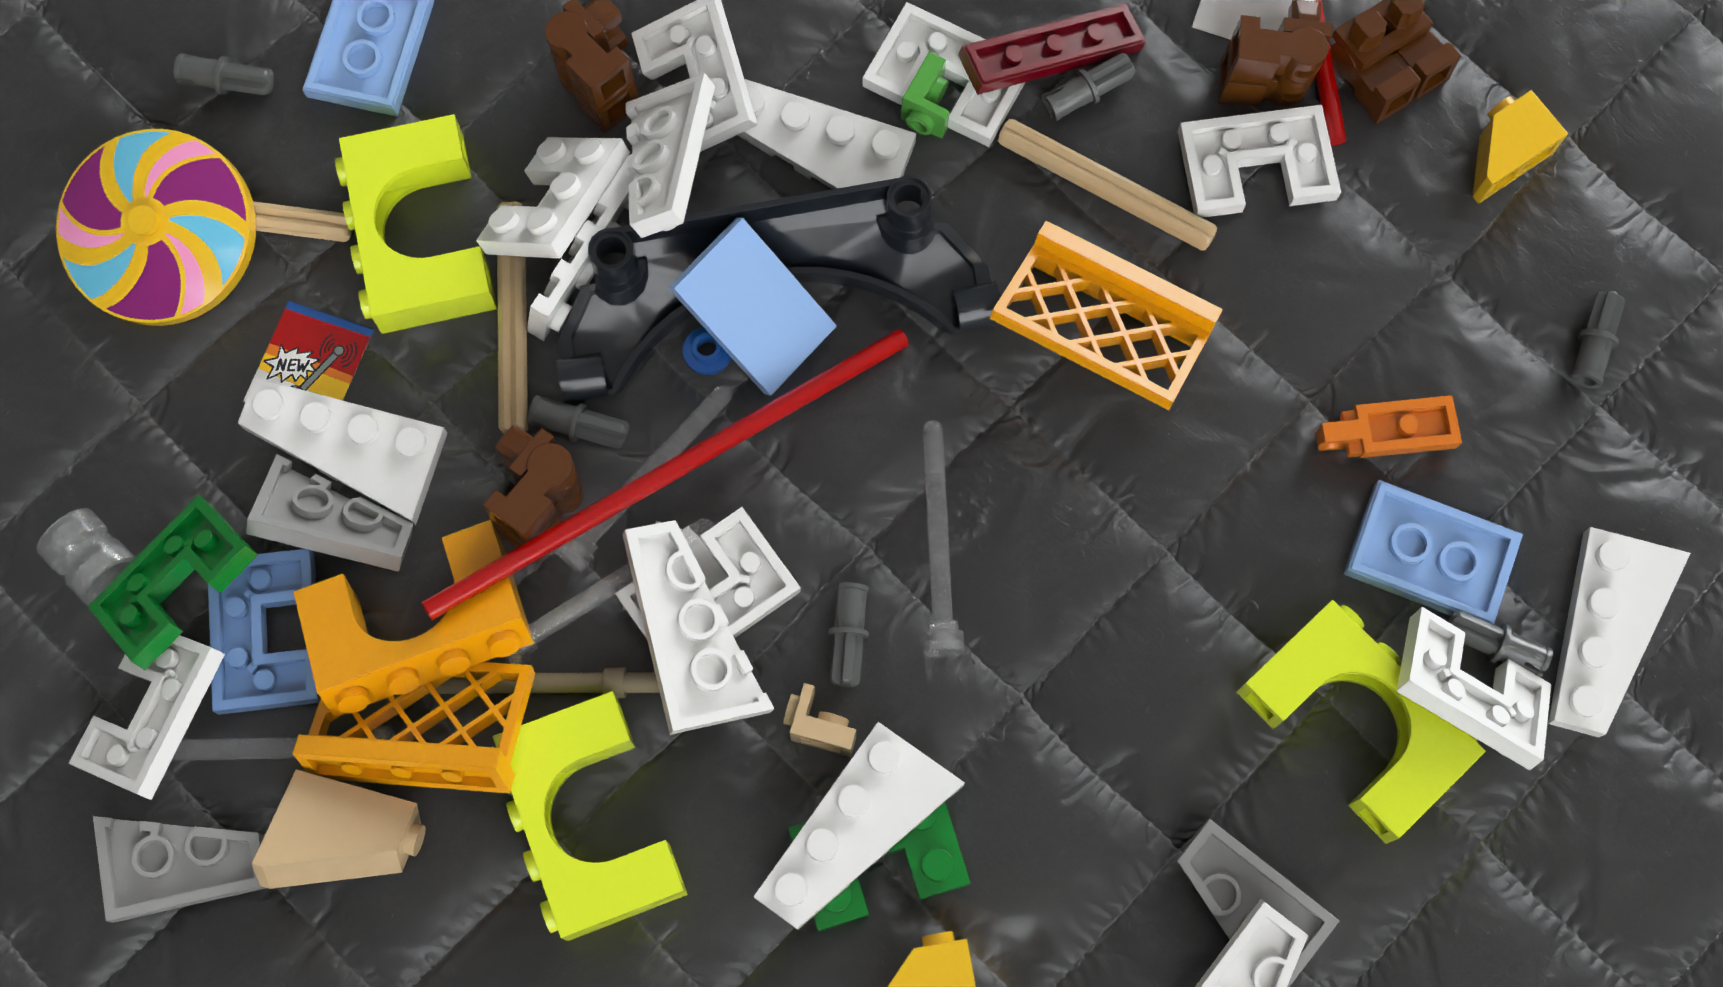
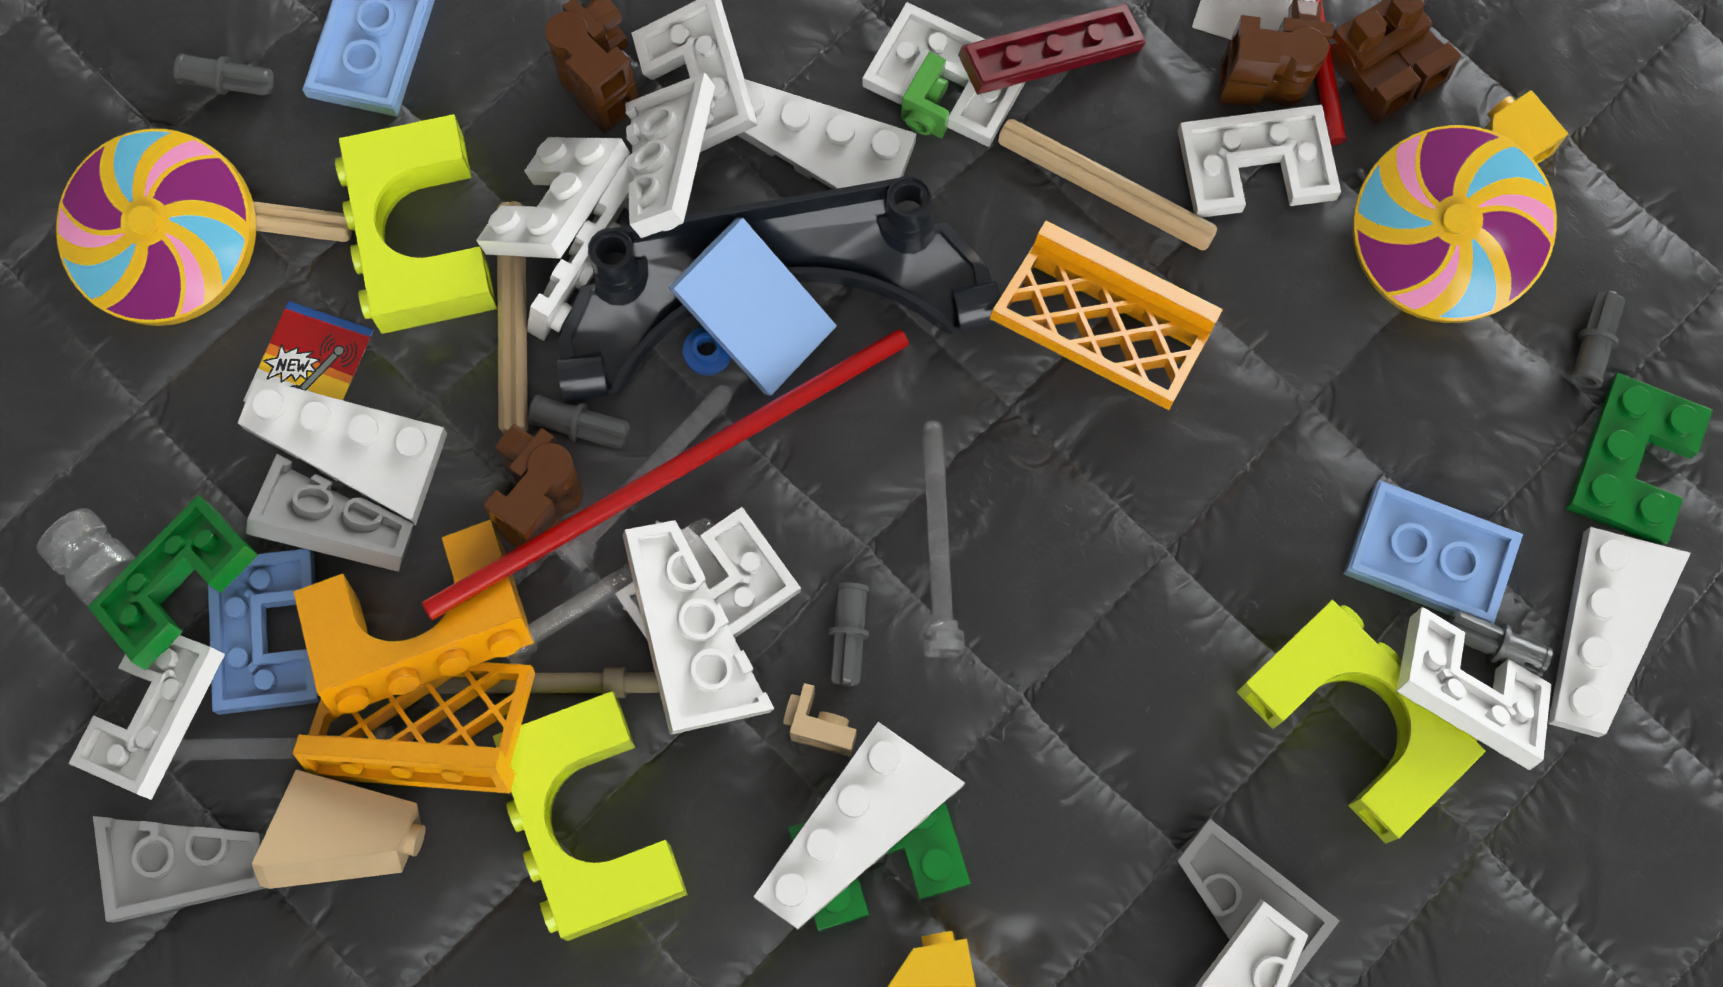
(1088, 86): dark grey axle -> none
(1393, 428): orange hinge -> none
(1454, 224): none -> dish
(1606, 478): none -> green plate

